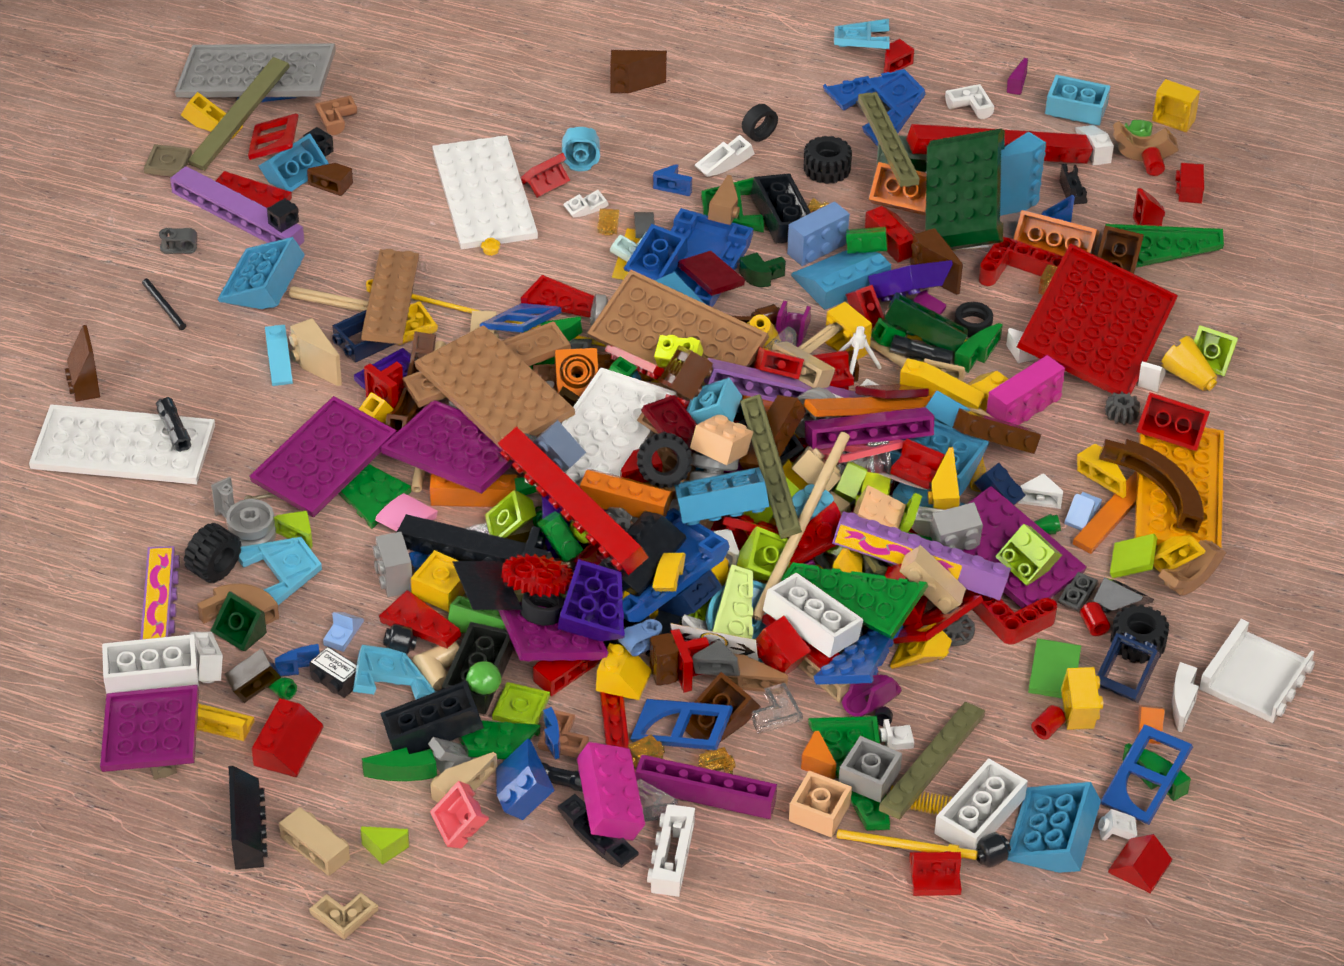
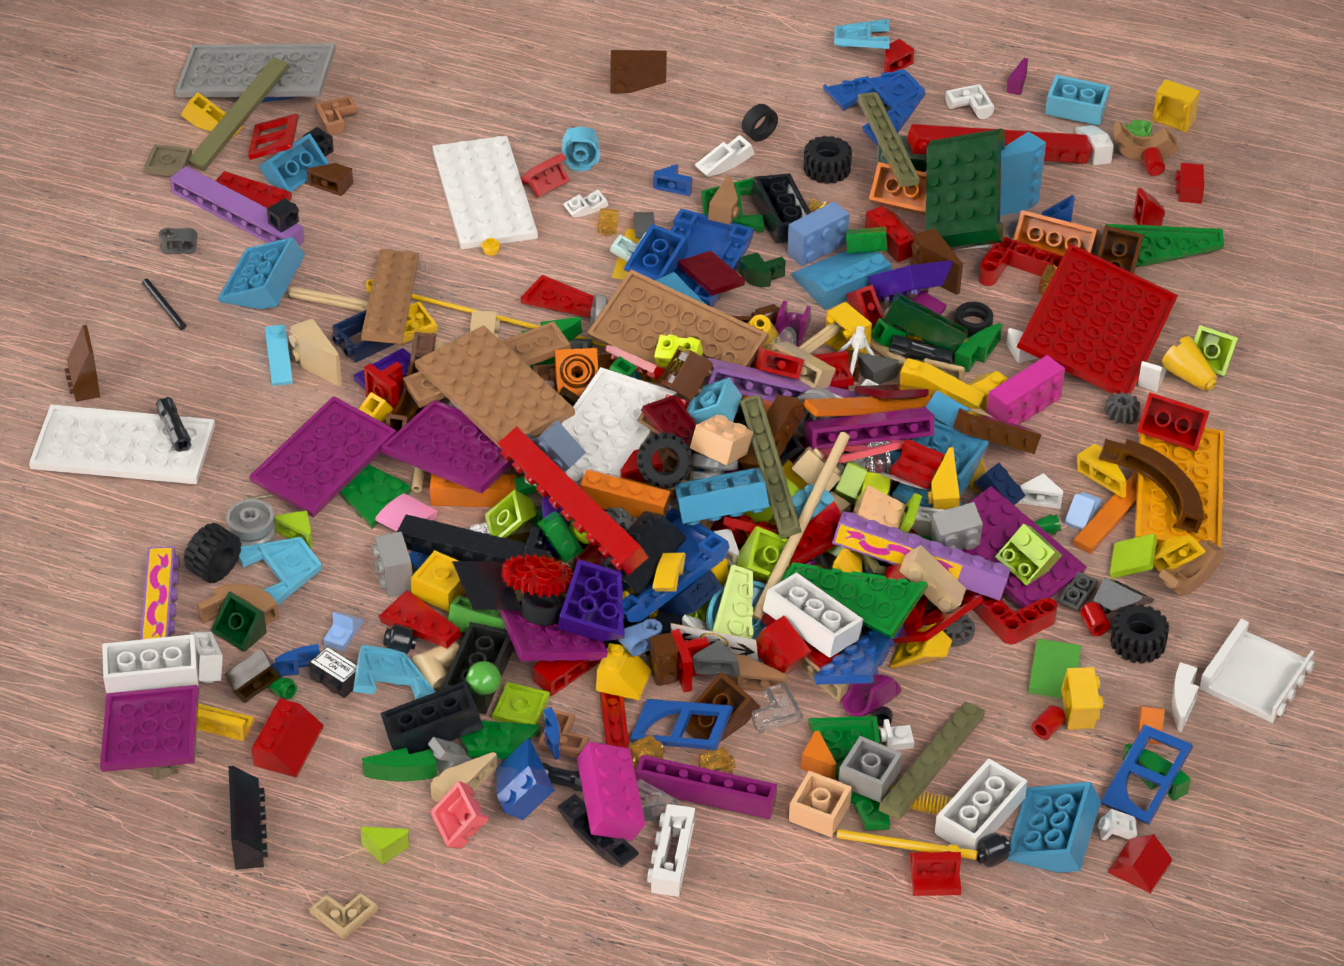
(222, 496): light grey hinge -> none
(314, 841): tan brick -> none
(522, 313): blue window -> none
(877, 368): none -> dark grey slope
(1071, 184): black hinge -> none
(1118, 688): dark blue window -> none

